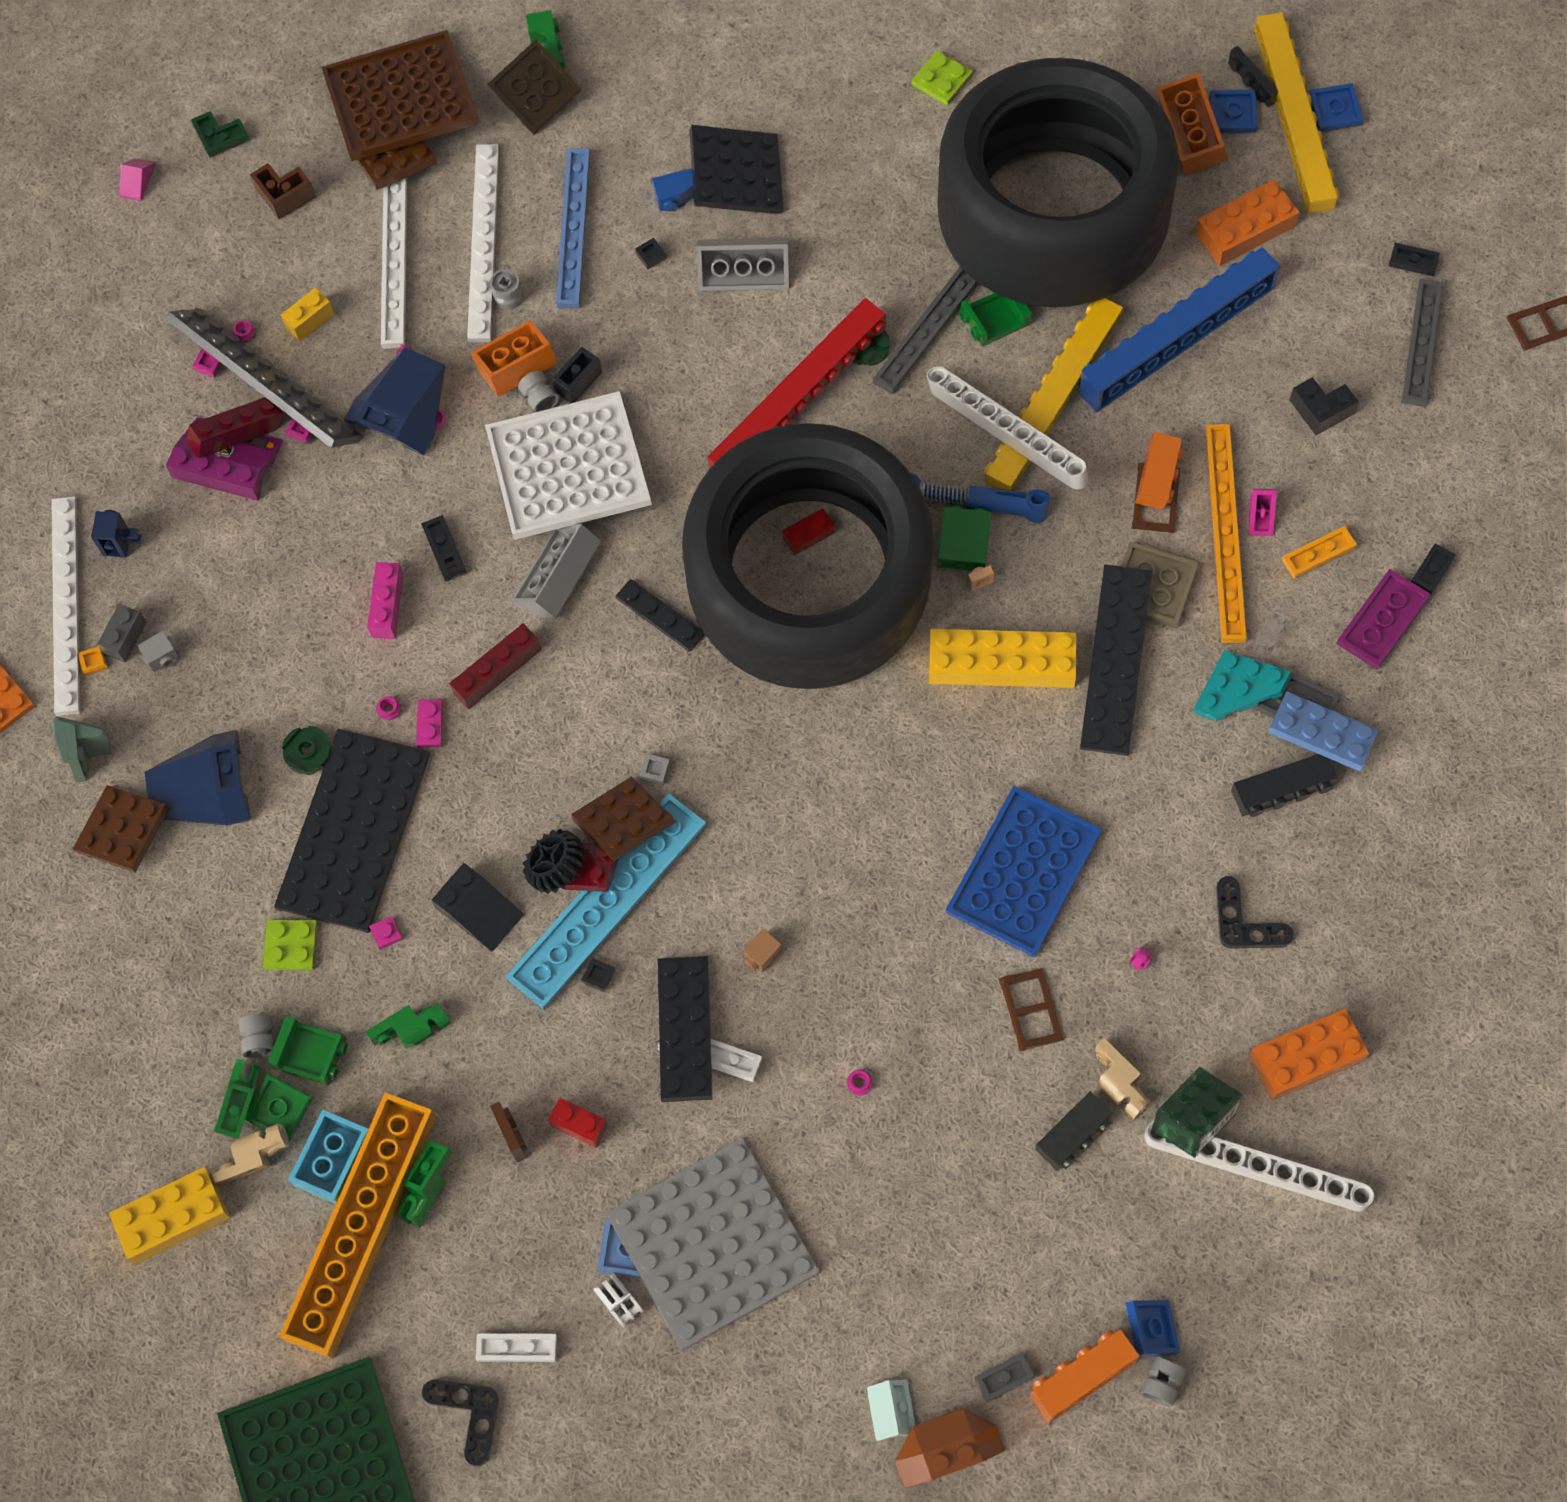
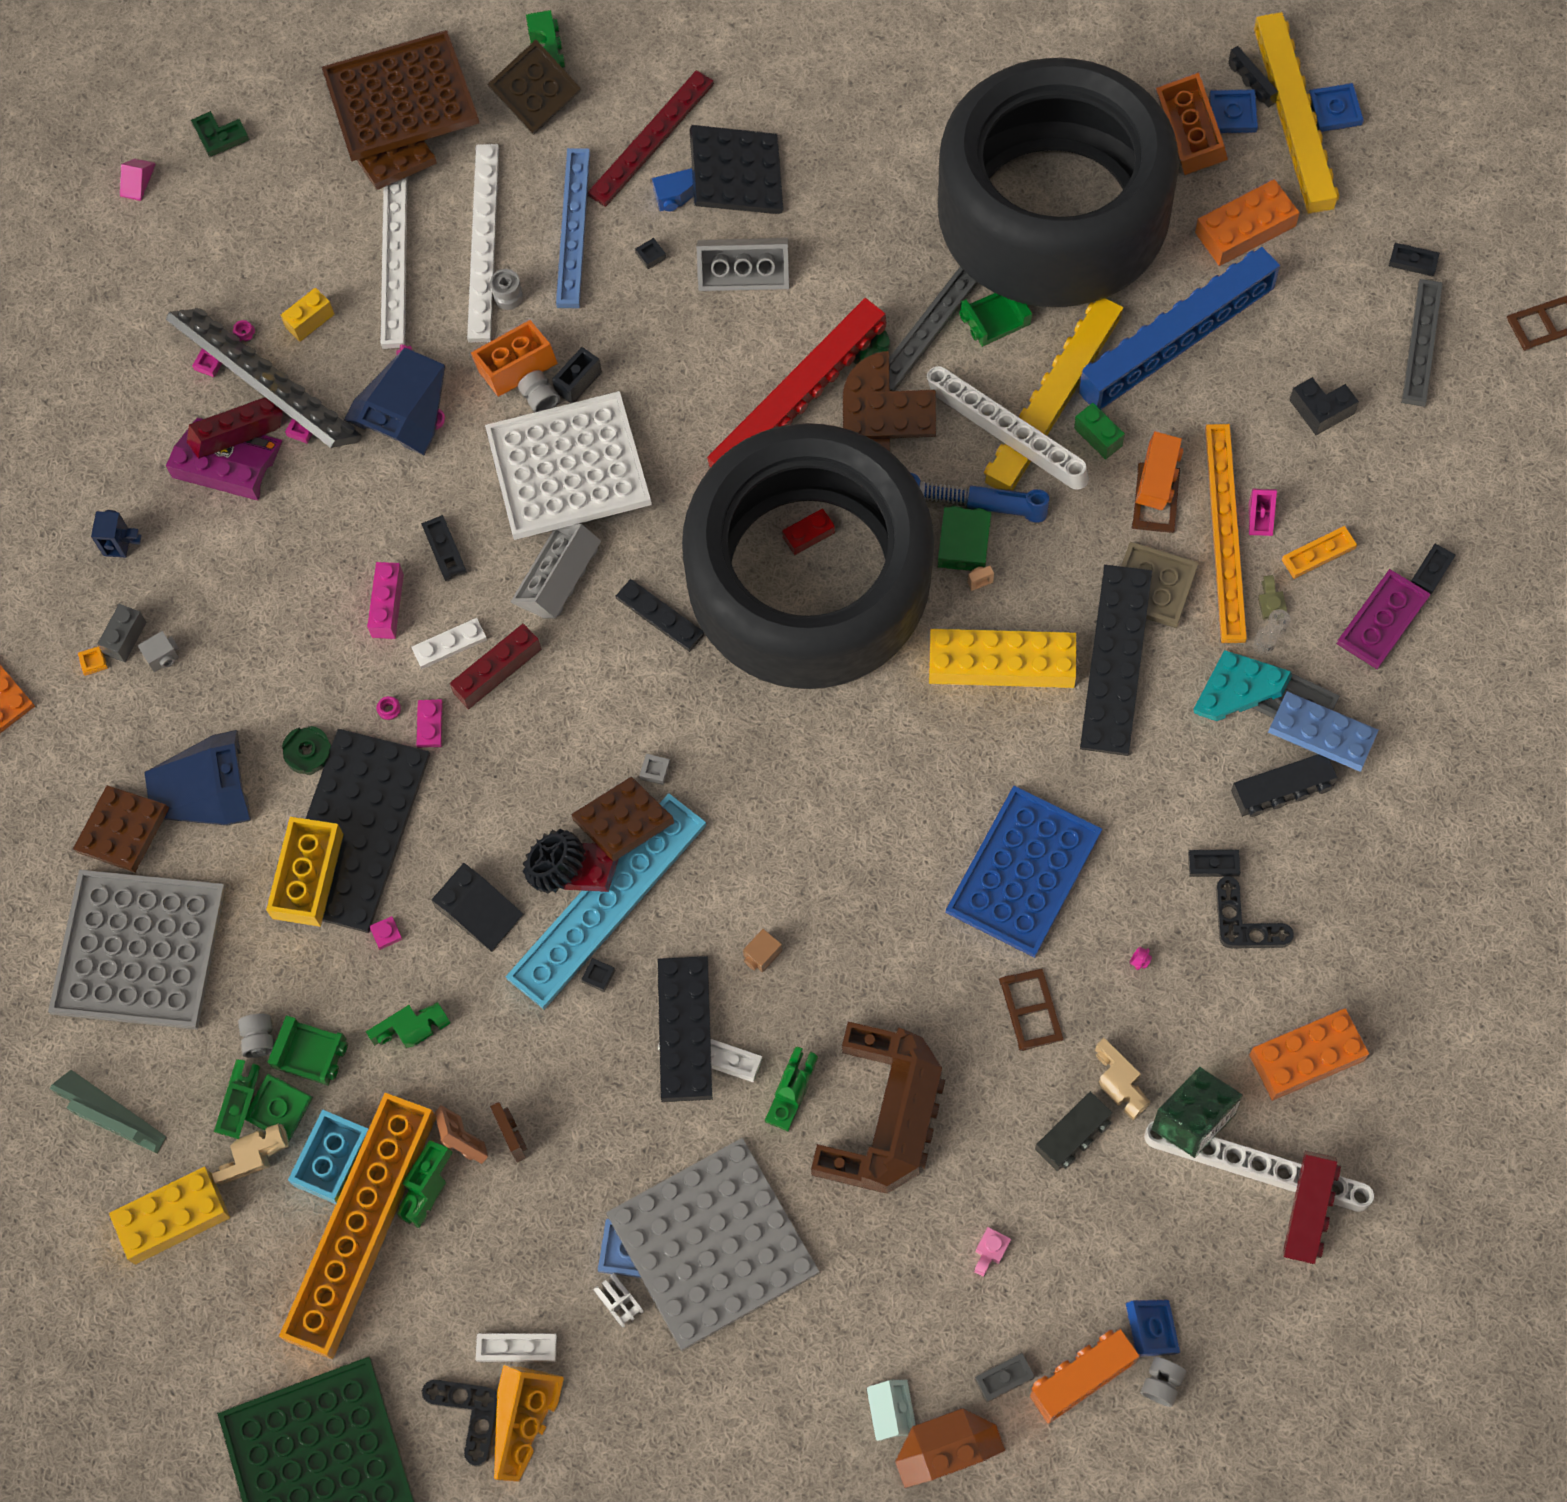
(65, 606): white plate -> none
(78, 742): sand green piece -> none
(105, 1112): none -> sand green wedge
(137, 949): none -> light grey plate
(282, 193): reddish brown brick -> none
(290, 945): lime plate -> none
(305, 871): none -> yellow brick
(449, 643): none -> white plate
(454, 1136): none -> nougat plate
(521, 1407): none -> light orange wedge
(578, 1122): red brick -> none
(650, 138): none -> dark red plate
(791, 1090): none -> green plate
(859, 1074): dark pink plate -> none
(883, 413): none -> reddish brown plate
(903, 1117): none -> reddish brown wedge
(942, 77): lime plate -> none
(991, 1248): none -> bright pink plate
(1099, 431): none -> green brick
(1214, 863): none -> black plate
(1270, 599): none -> olive plate
(1310, 1207): none -> dark red brick

